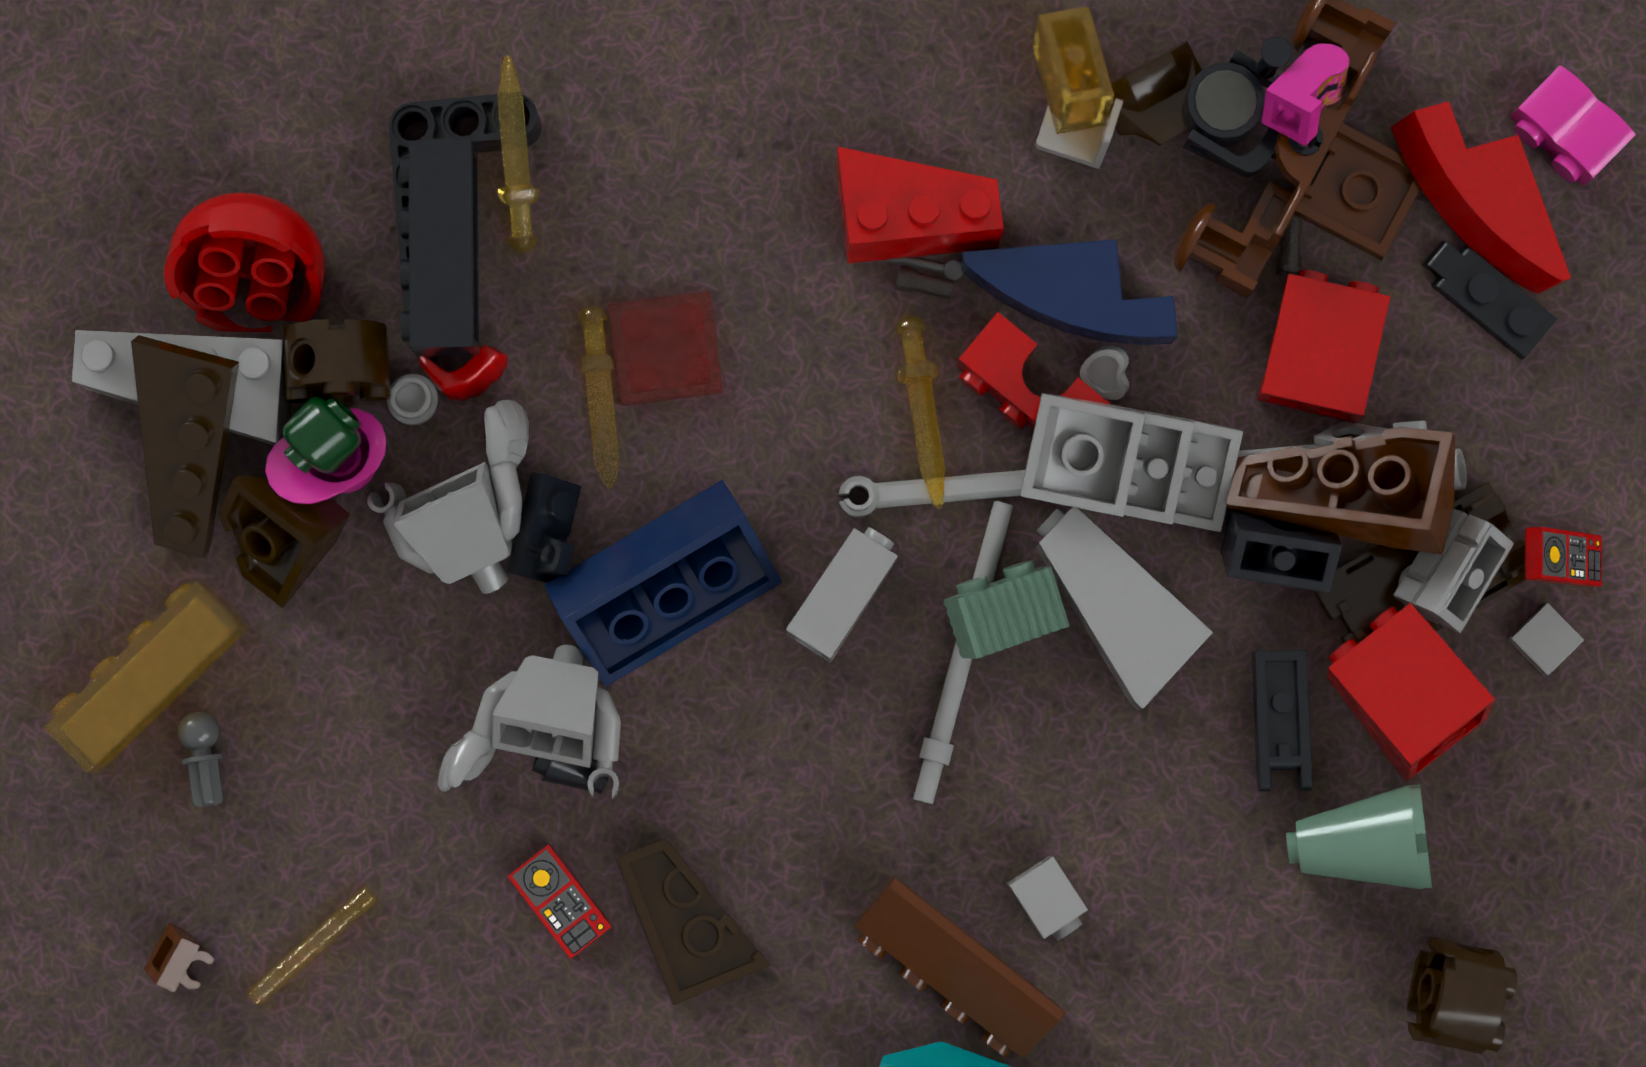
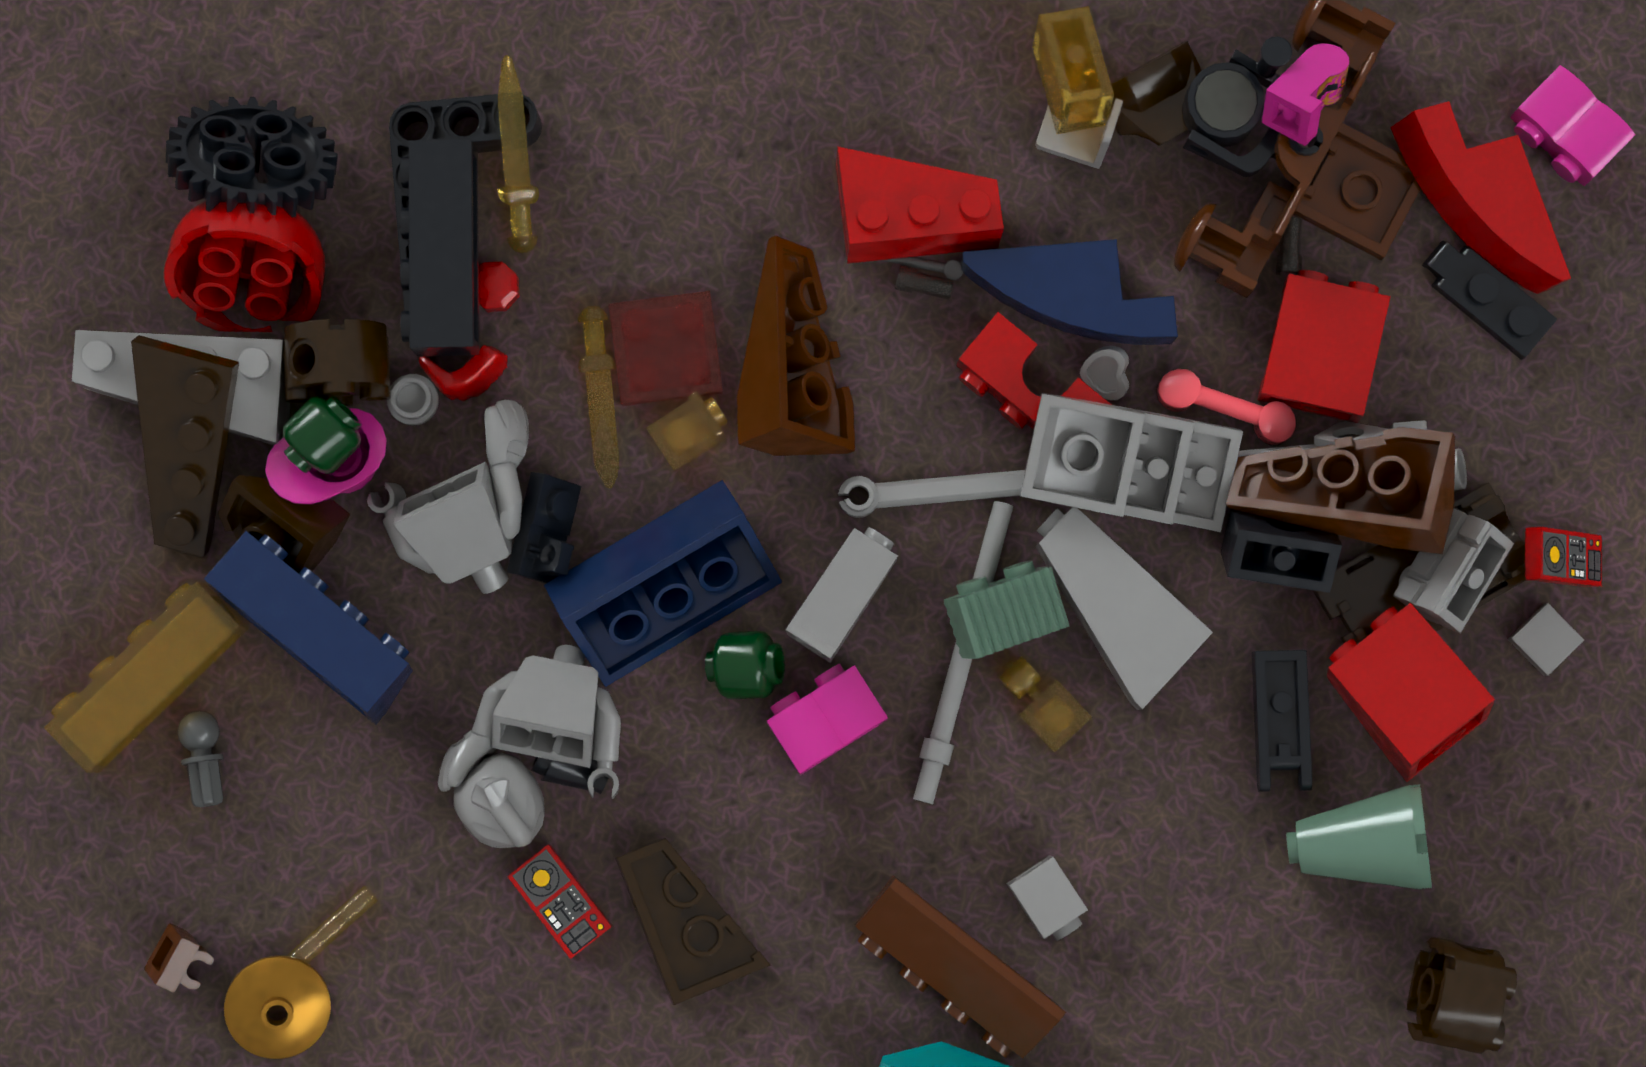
(217, 164): none -> black gear
(271, 983): none -> pearl gold dish
(311, 626): none -> dark blue slope
(497, 286): none -> red tile
(500, 802): none -> light grey piece
(689, 430): none -> clear yellow bracket
(745, 665): none -> dark green head
(786, 380): none -> reddish brown wedge
(825, 719): none -> dark pink brick
(918, 376): clear yellow sword -> none
(1053, 713): none -> clear yellow plate
(1183, 388): none -> coral bar

